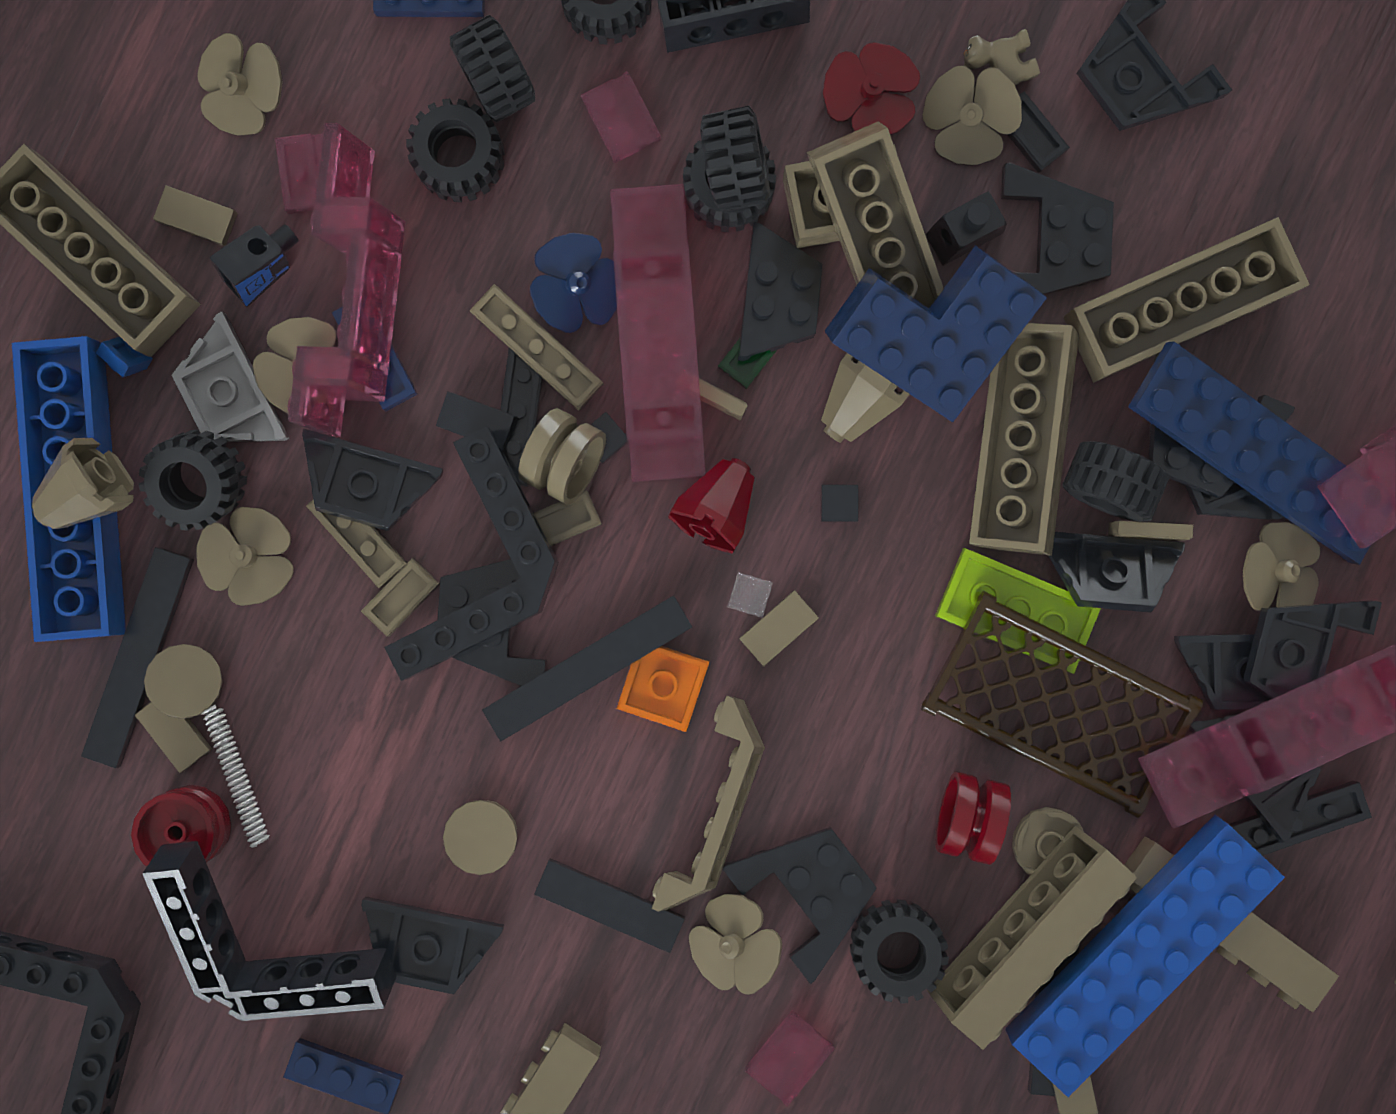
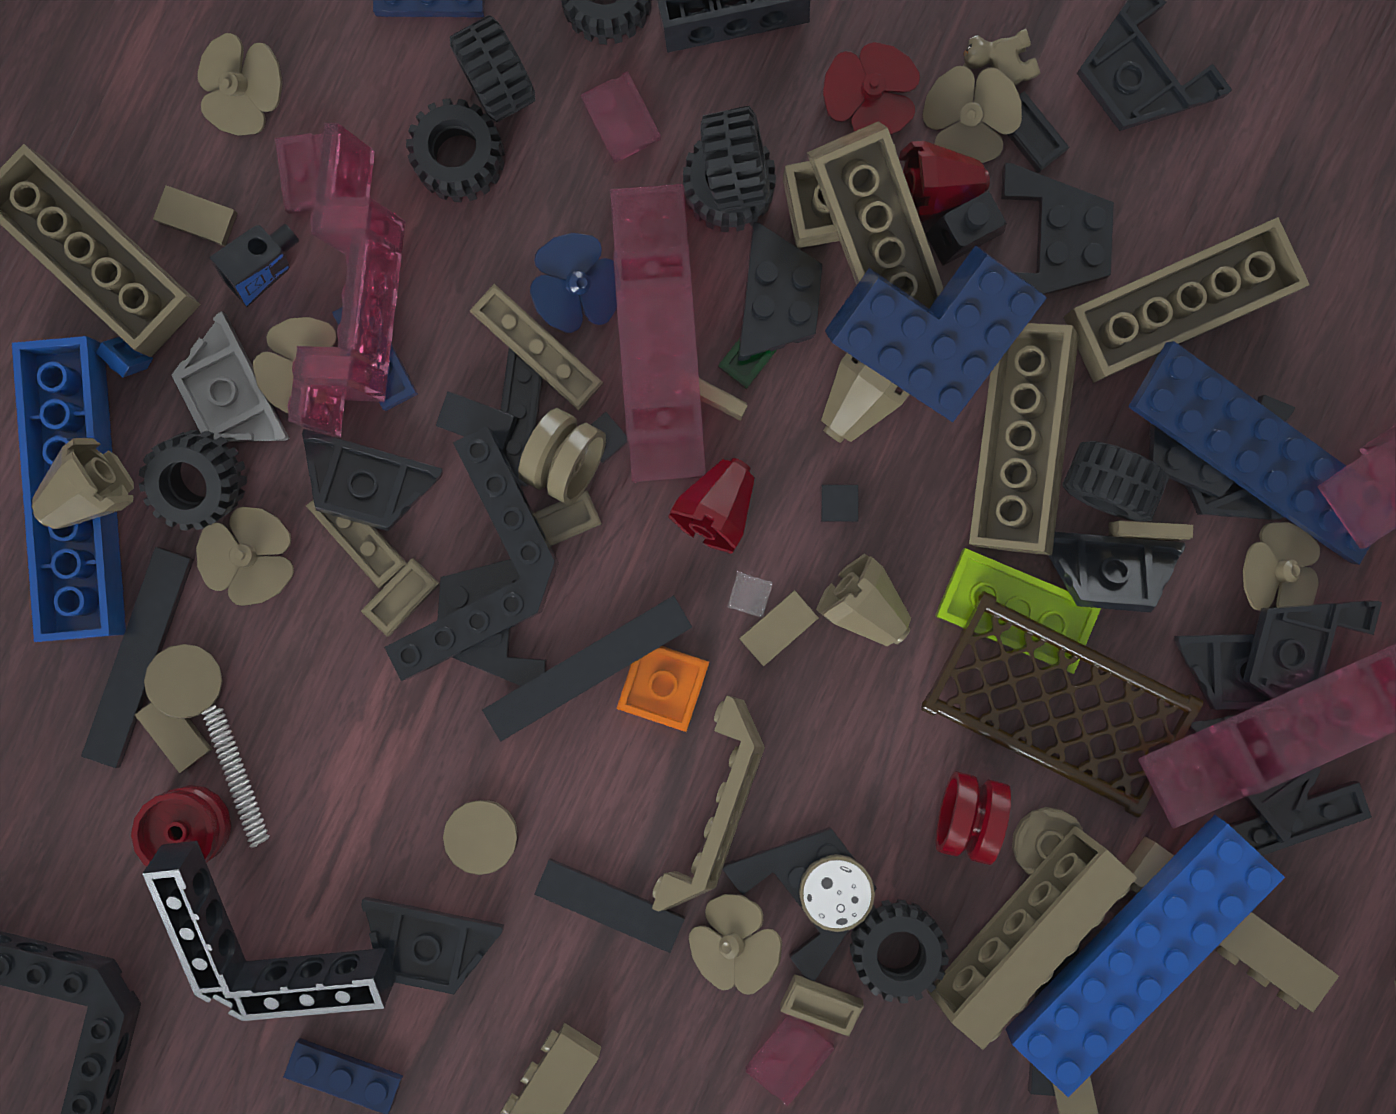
(821, 1005): none -> dark tan tile
(836, 893): none -> white tile
(866, 603): none -> dark tan cone
(941, 178): none -> dark red cone

